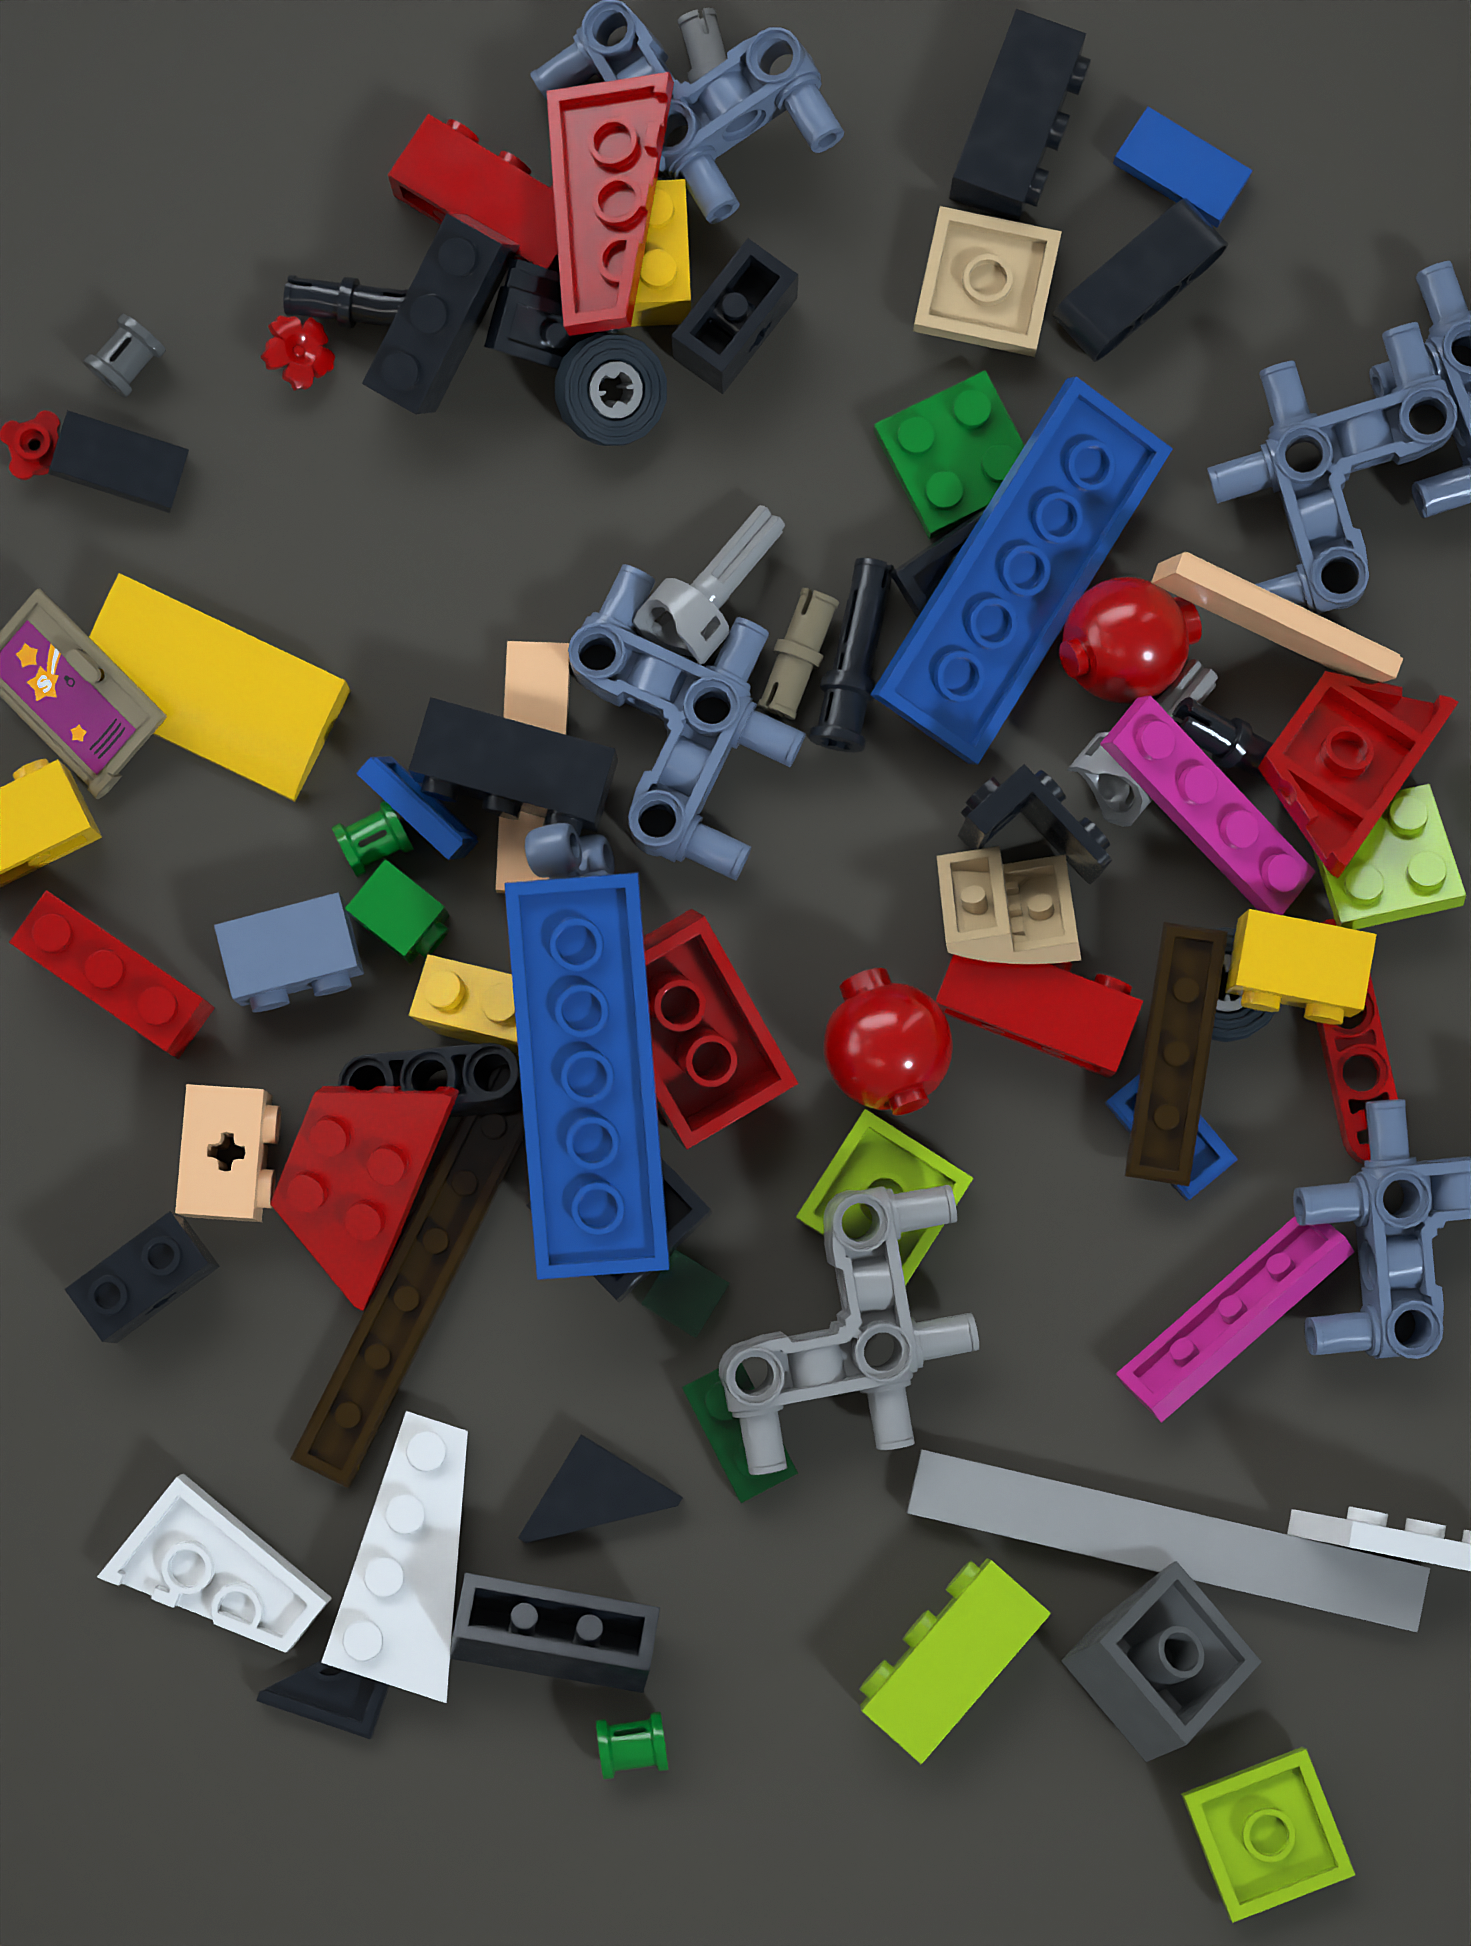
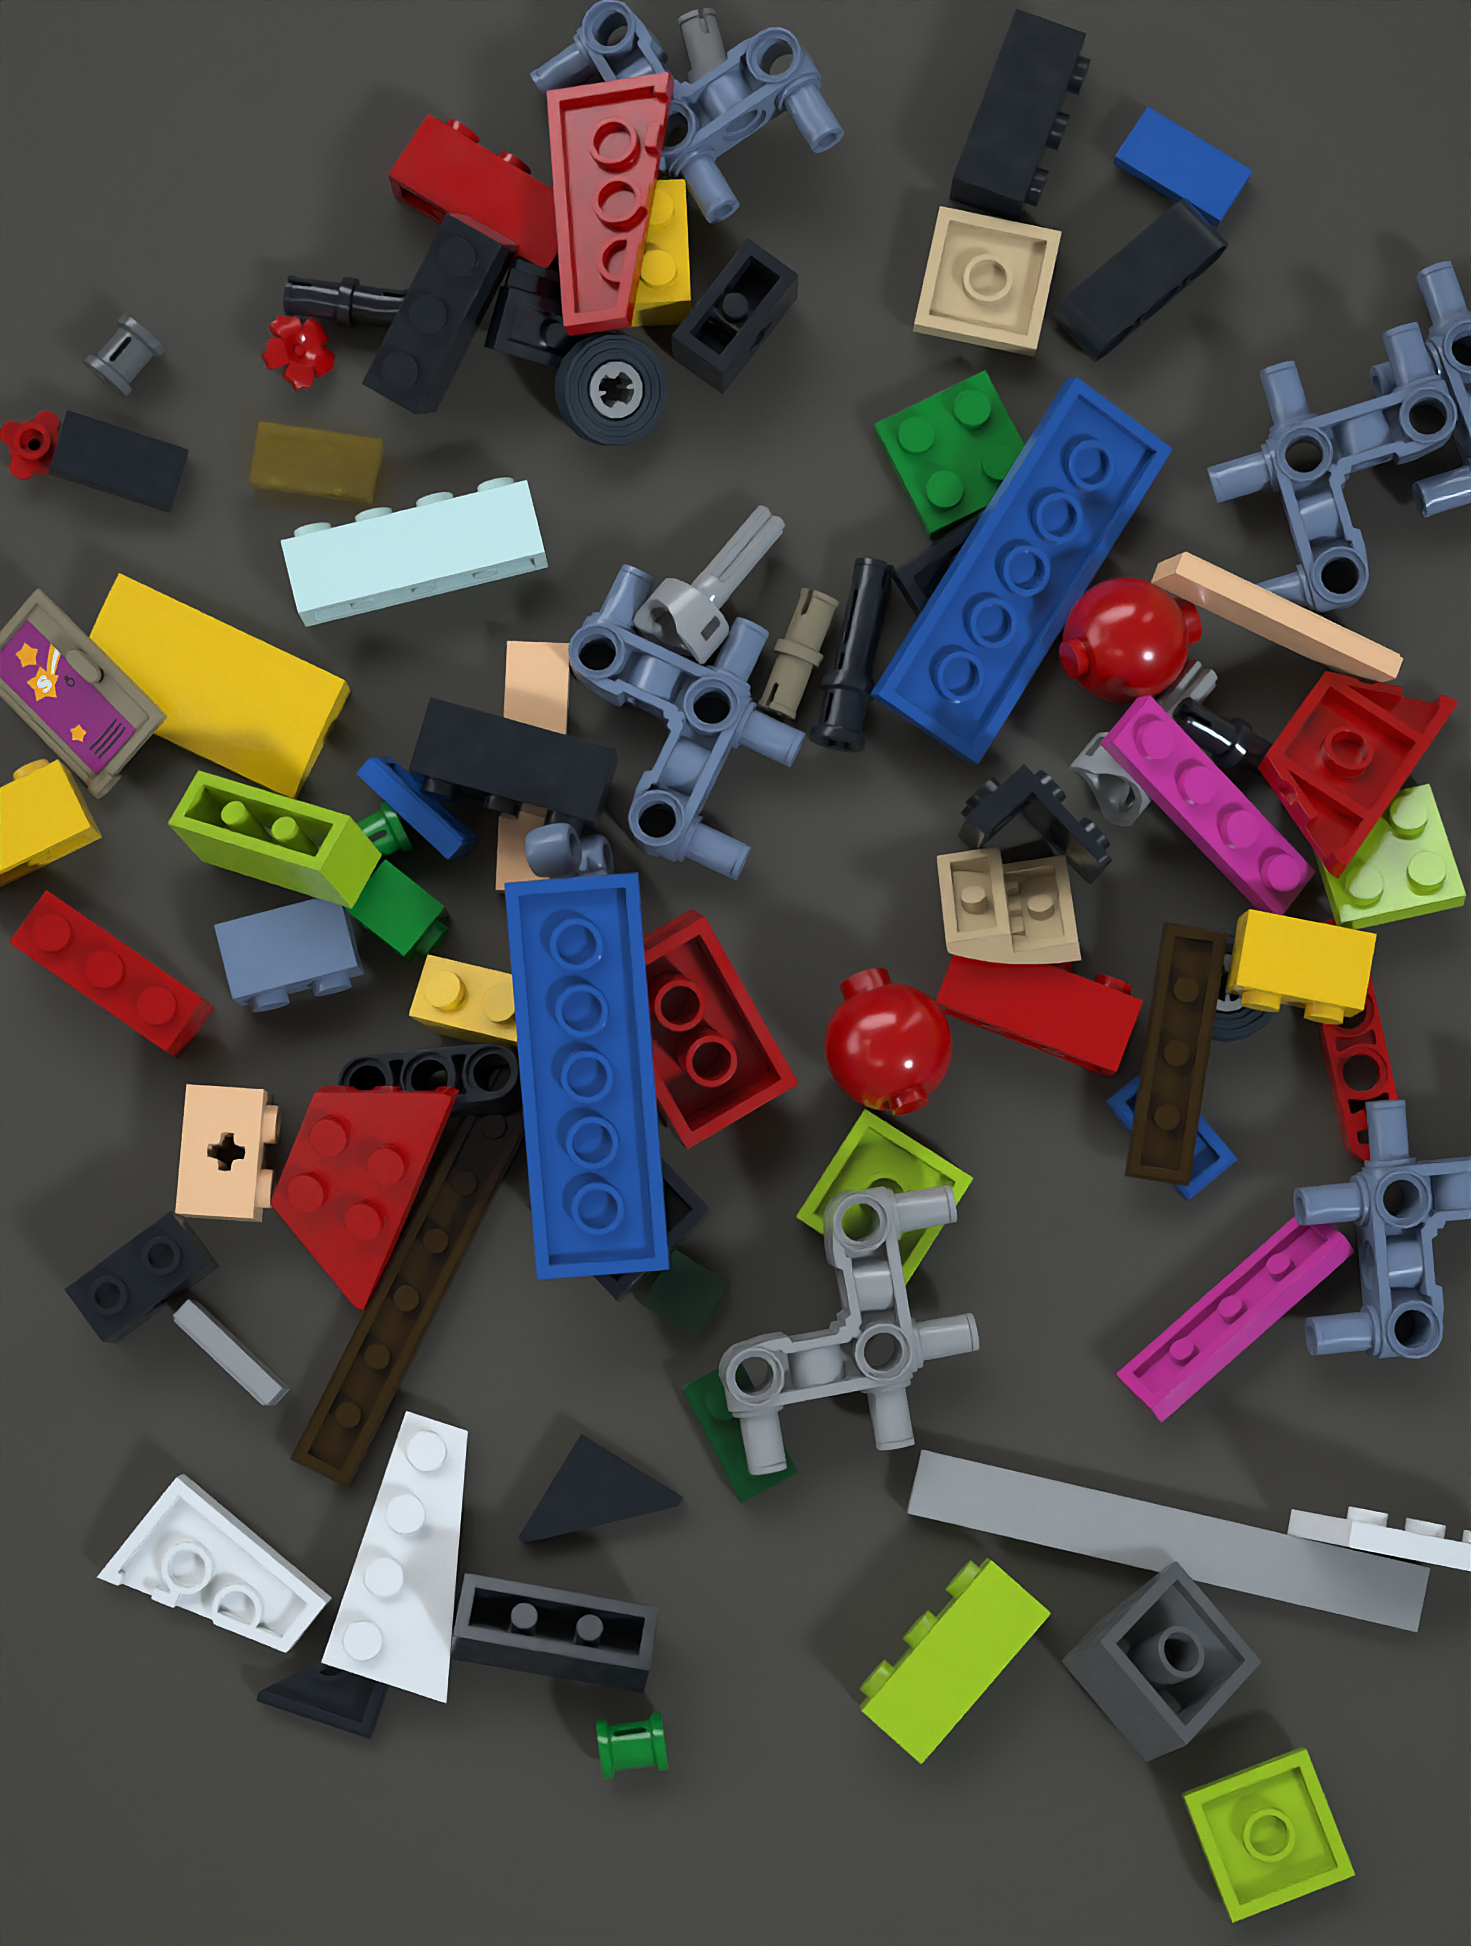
(230, 1353): none -> light grey tile
(275, 839): none -> lime brick
(316, 462): none -> clear yellow tile
(414, 551): none -> light aqua brick

